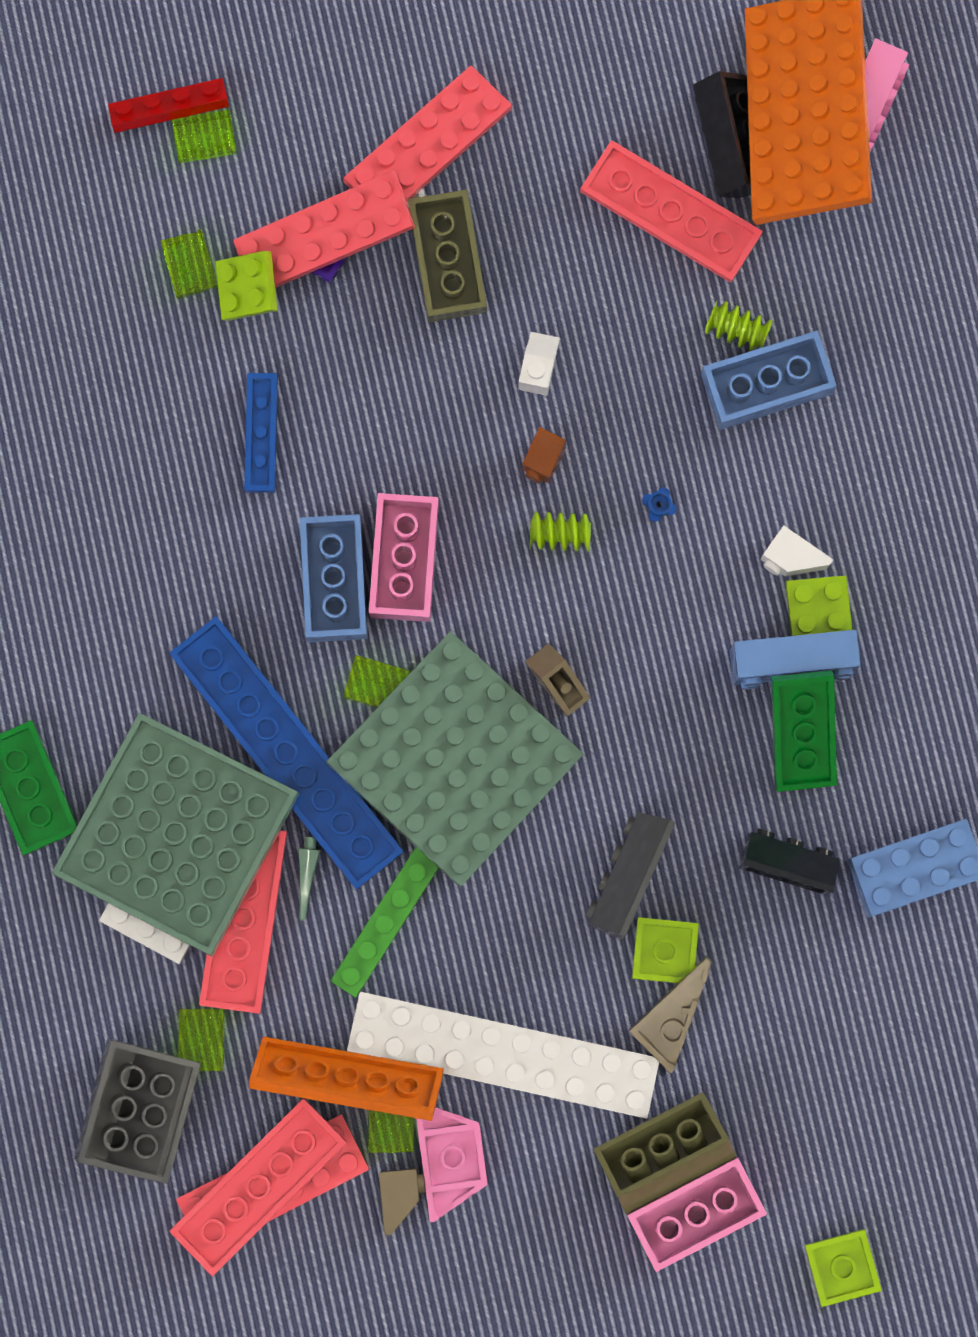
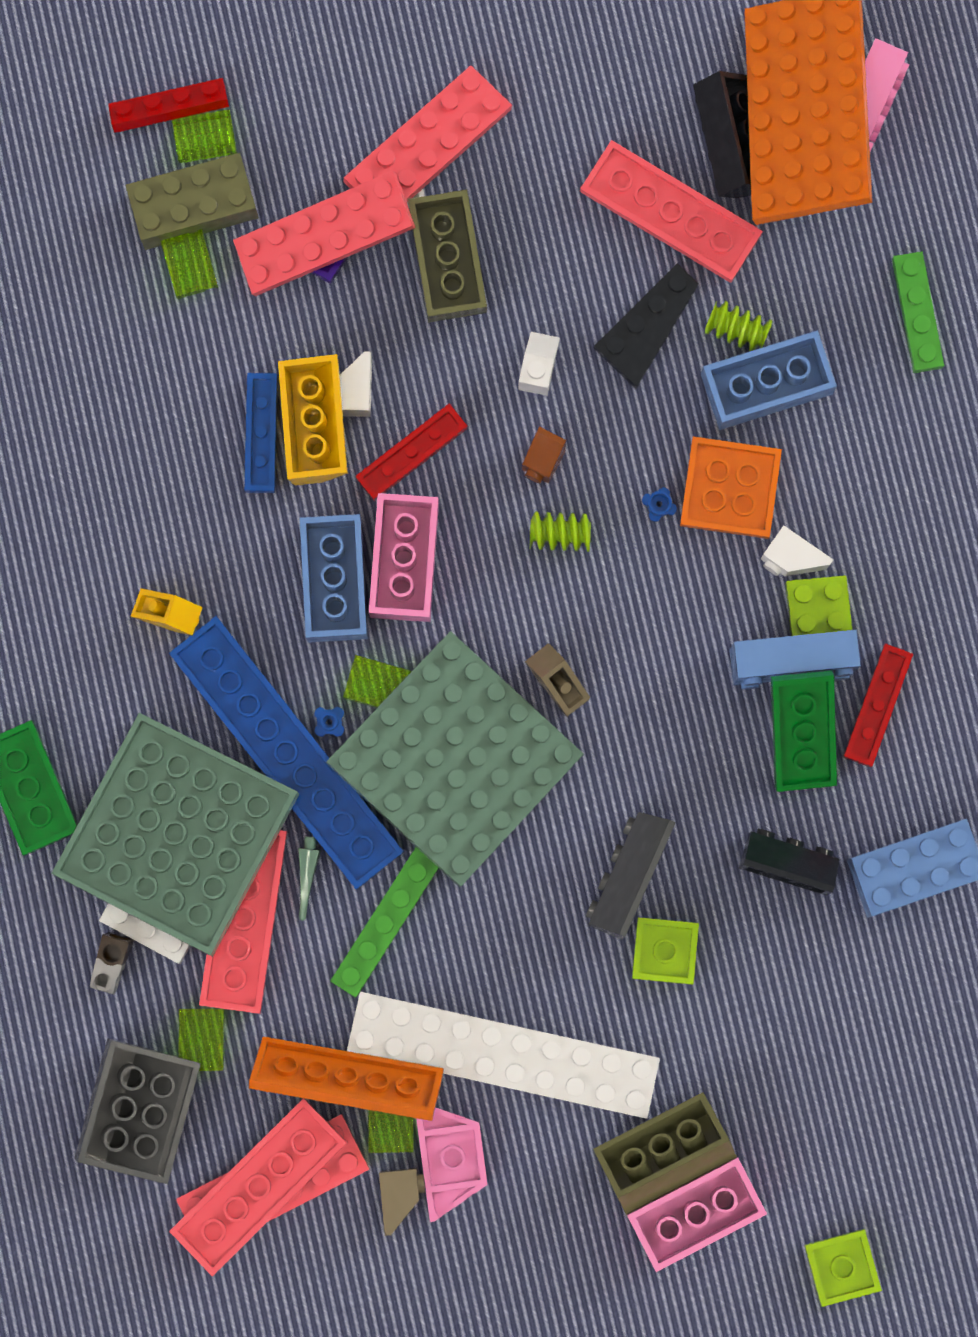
(110, 962): none -> leg
(166, 611): none -> yellow slope
(192, 199): none -> olive brick
(246, 285): lime plate -> none
(312, 419): none -> yellow slope
(323, 728): none -> blue plate
(356, 387): none -> white slope
(411, 452): none -> red plate
(643, 330): none -> black wing
(667, 1022): dark tan wing -> none
(730, 487): none -> orange plate
(878, 705): none -> red plate
(918, 312): none -> bright green plate

